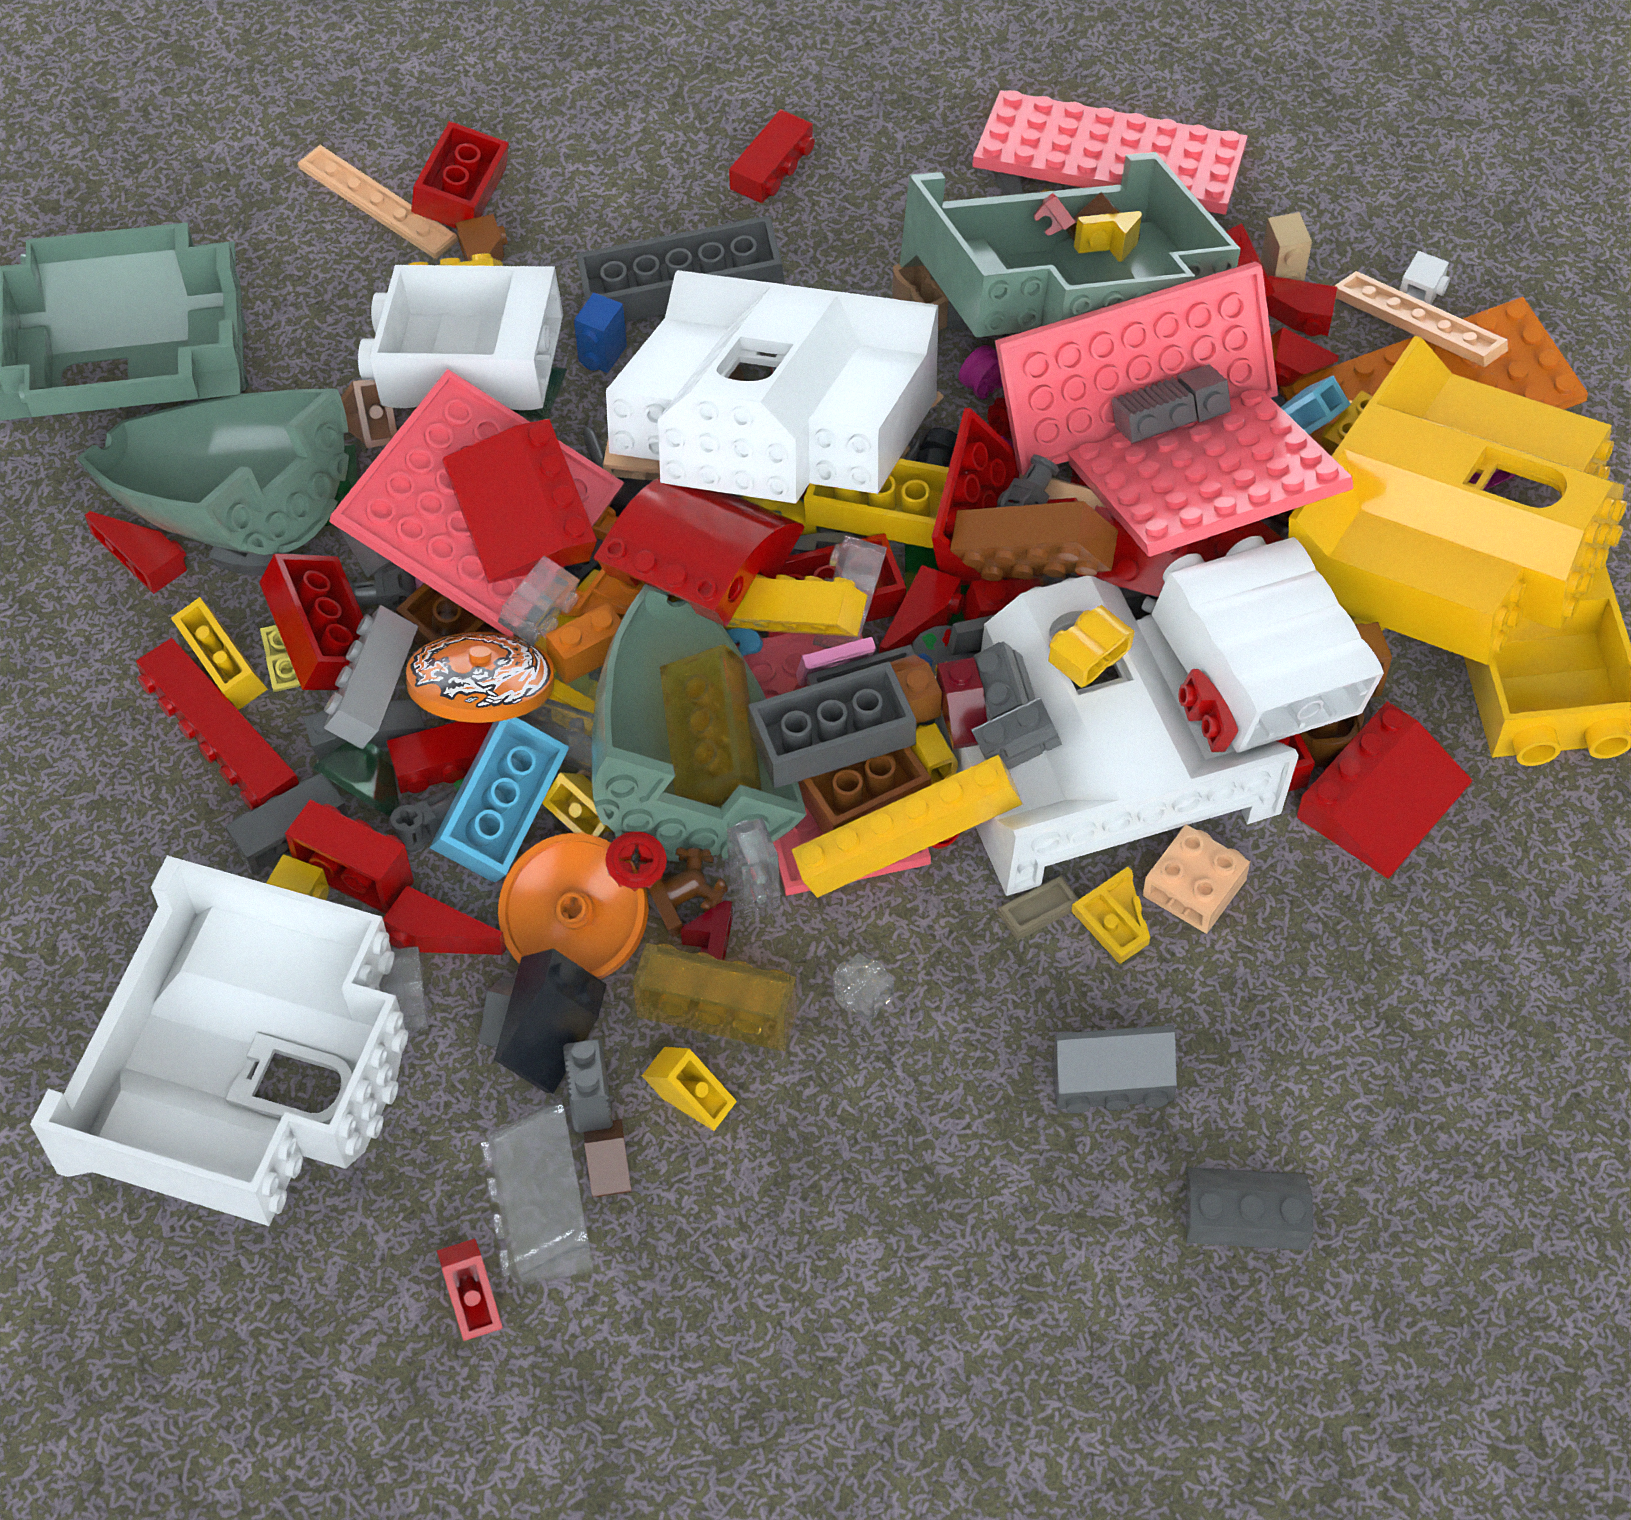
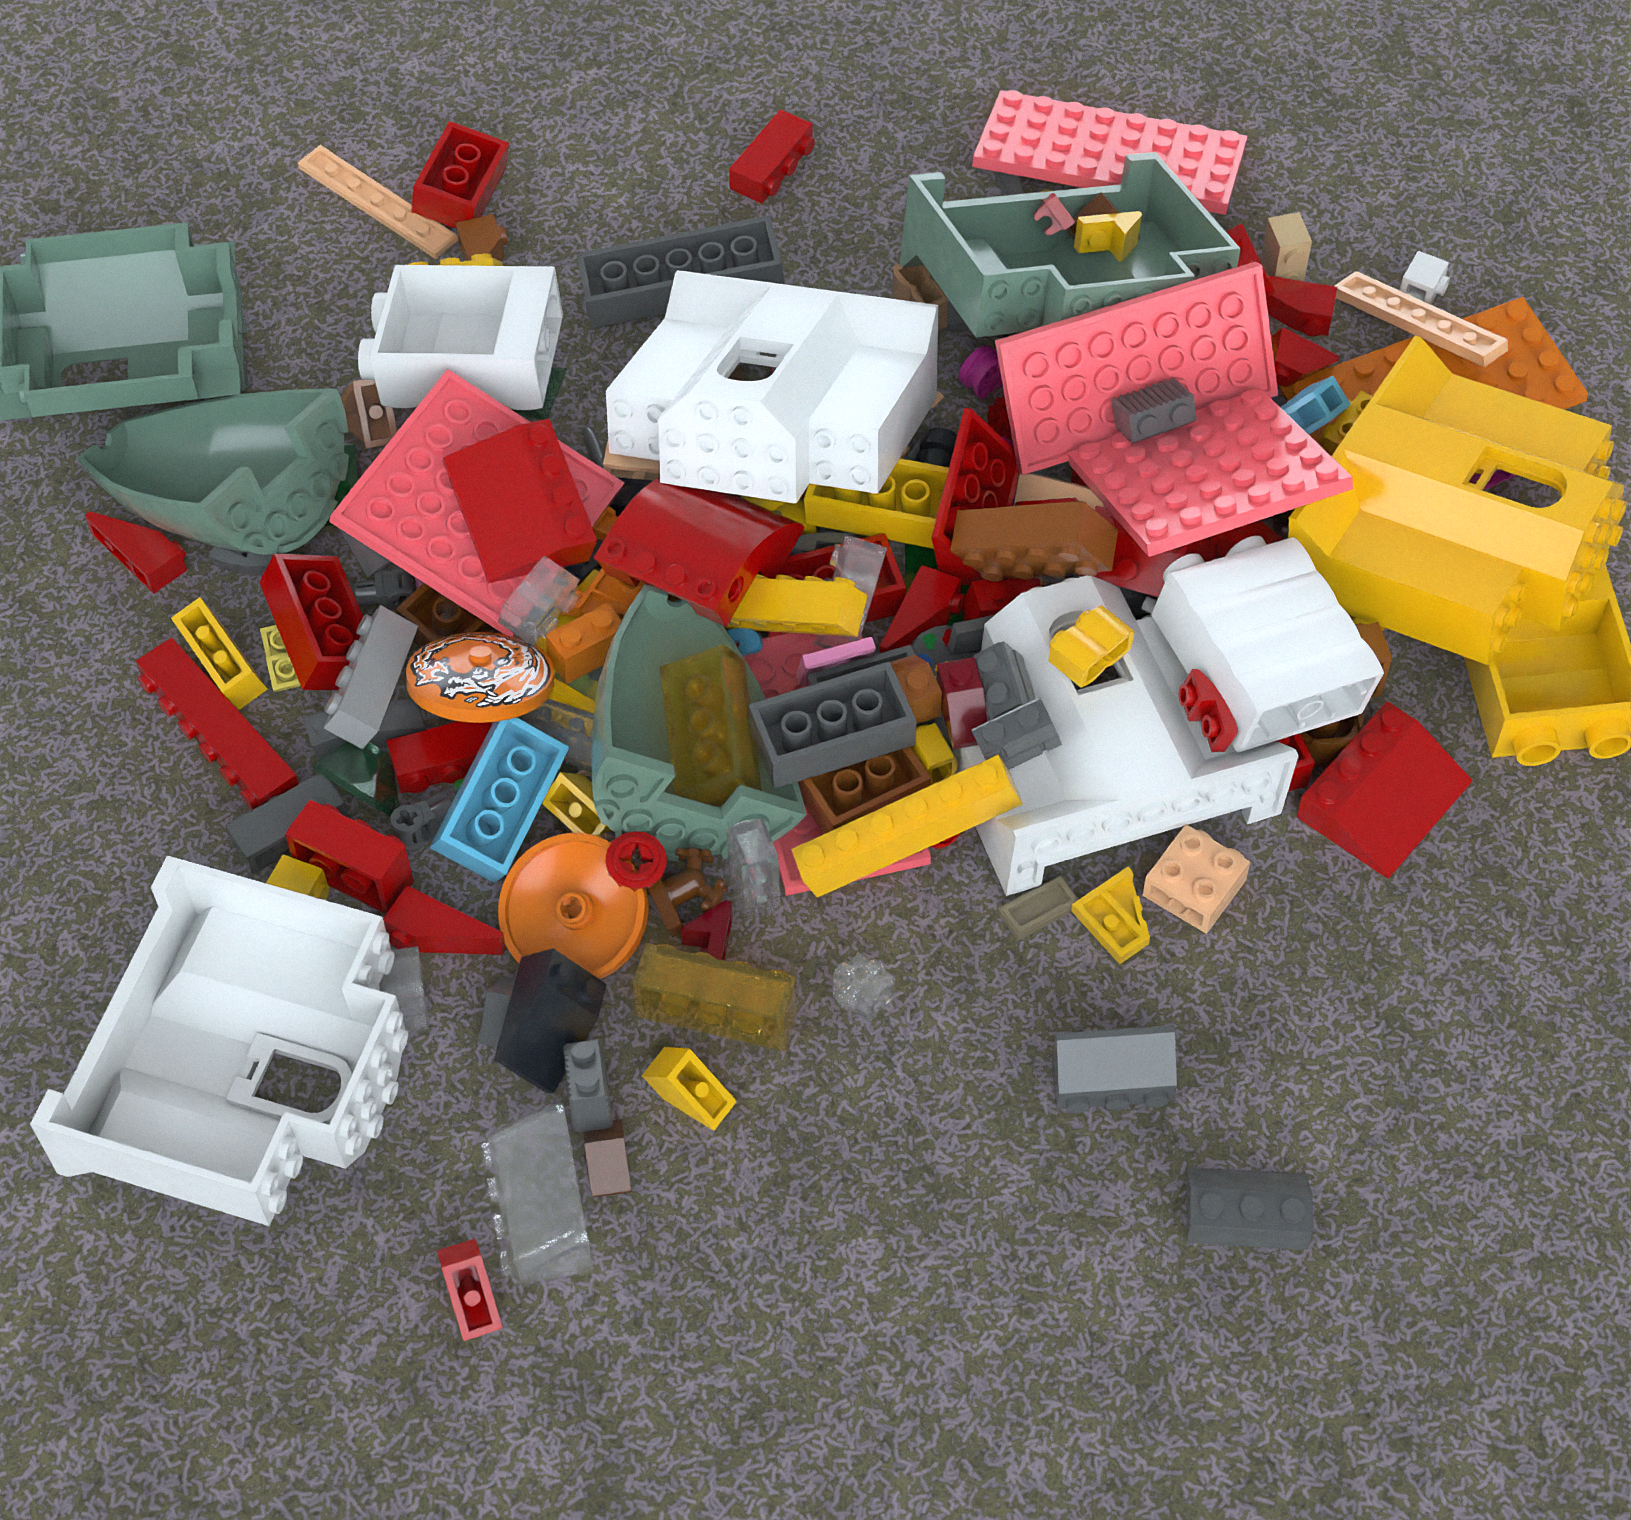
(600, 333): blue brick -> none
(1032, 487): dark grey connector -> none
(1209, 391): dark grey brick -> none

